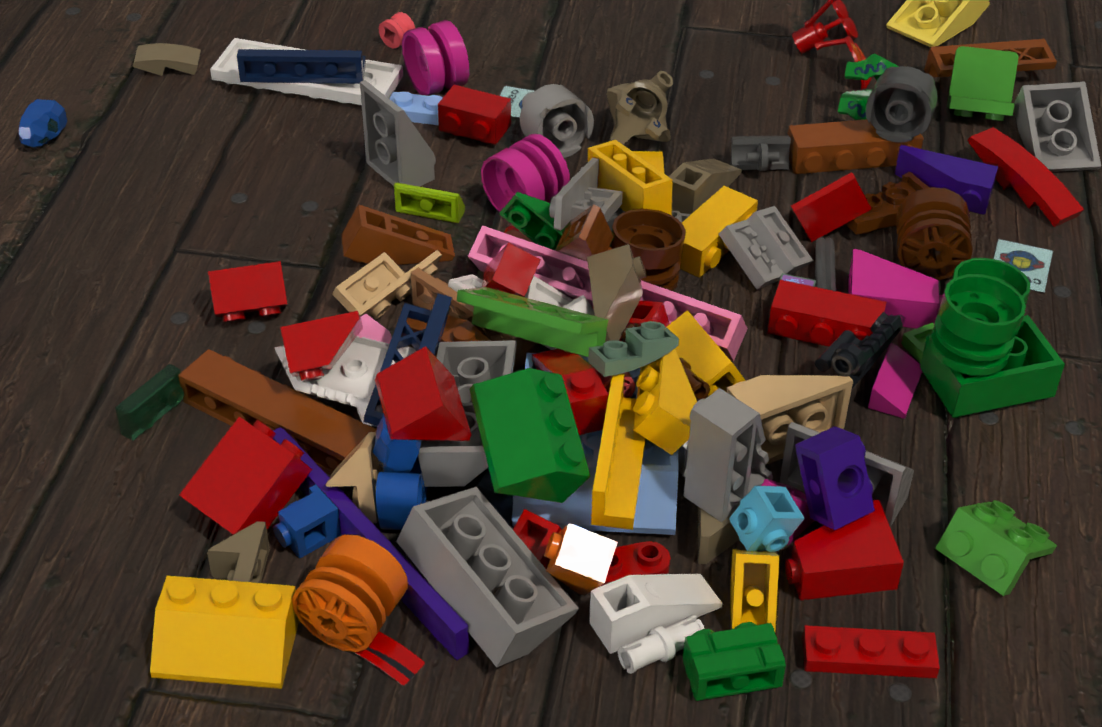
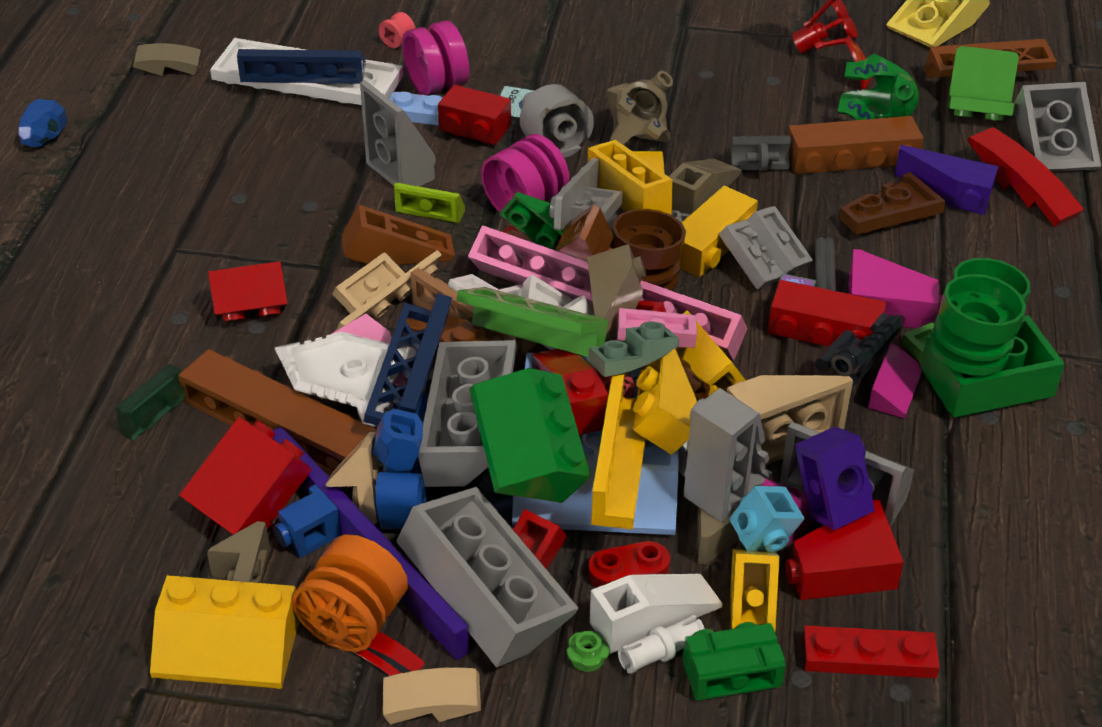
(319, 343): red slope -> none
(421, 400): red slope -> none
(437, 691): none -> tan slope
(511, 271): red slope -> none
(579, 558): slope -> none
(587, 659): none -> bright green plate
(679, 324): none -> bright pink plate
(831, 207): red slope -> none
(902, 103): dark grey brick -> none
(933, 232): reddish brown wheel -> none
(993, 543): bright green bracket -> none
(1028, 259): clear light blue sticker -> none

